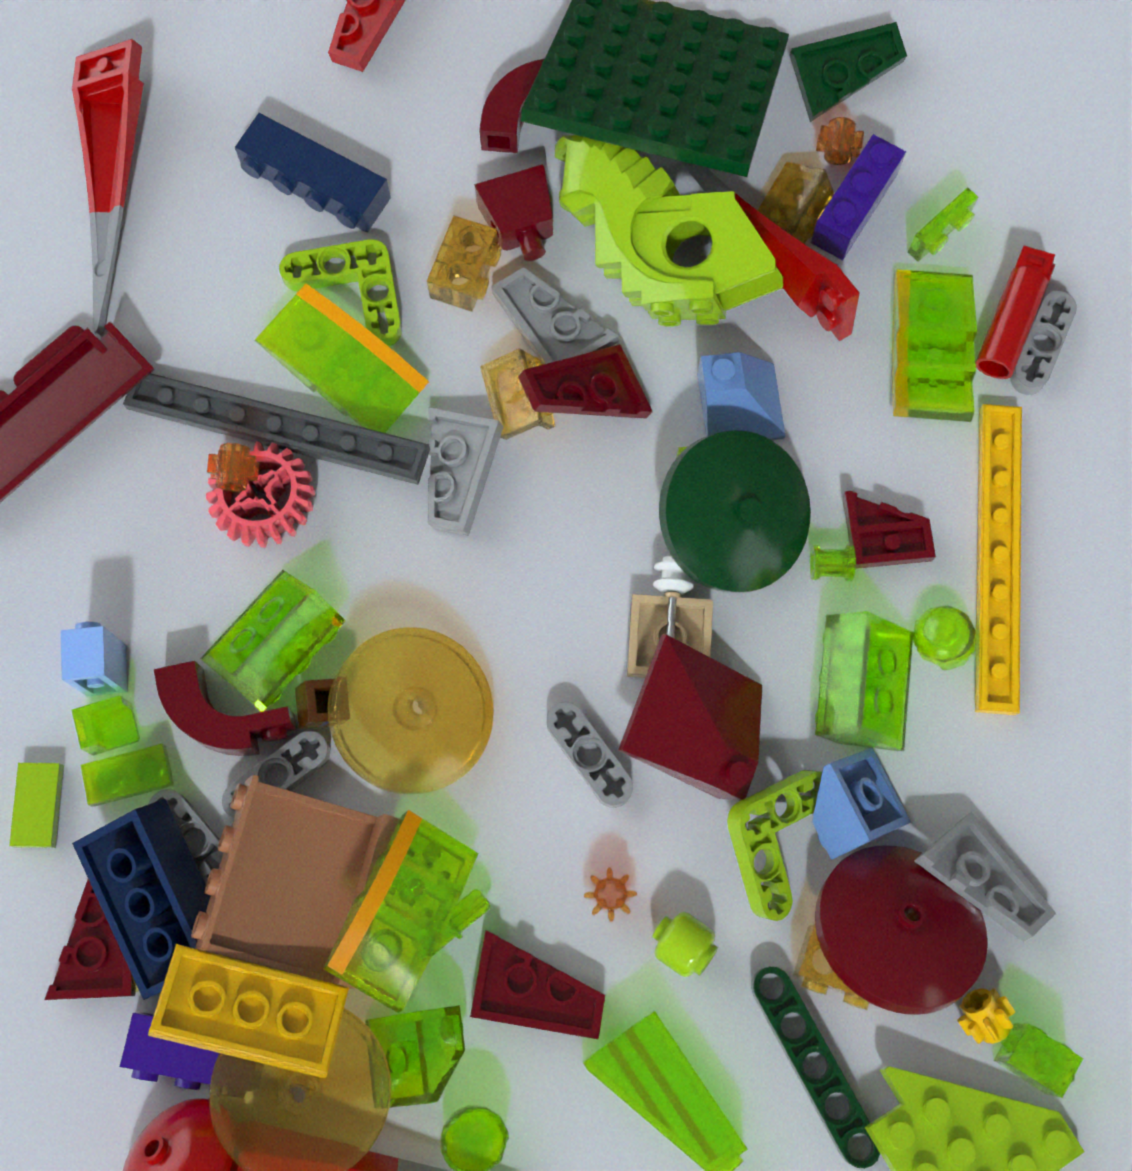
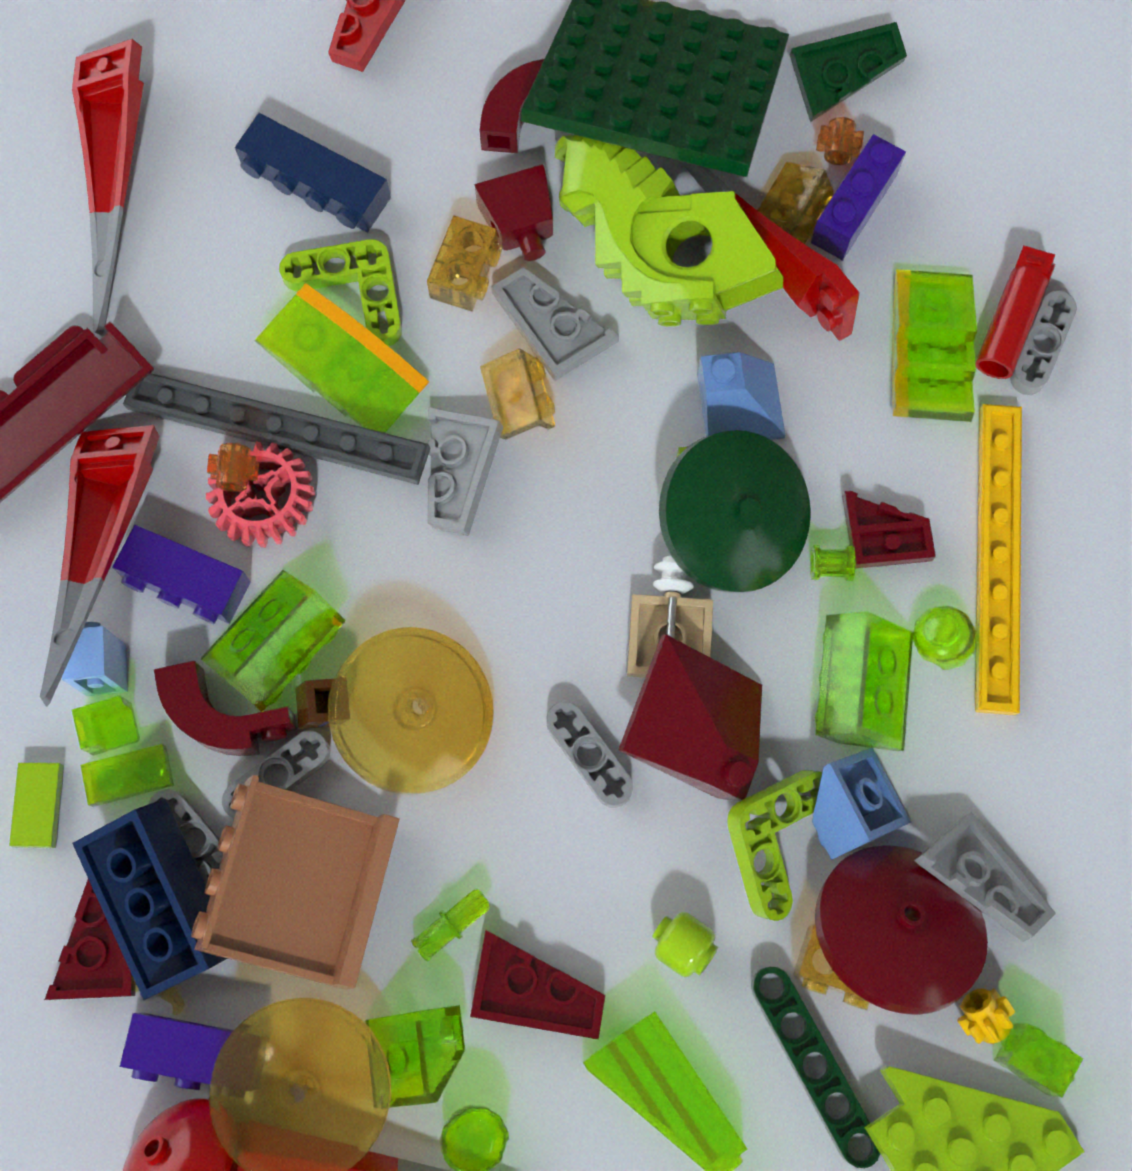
(104, 491): none -> red plate
(181, 575): none -> dark purple brick
(249, 1011): yellow tile -> none
(401, 912): clear neon green slope -> none
(587, 385): dark red wing -> none
(619, 886): clear orange gear -> none
(934, 234): clear neon green plate -> none

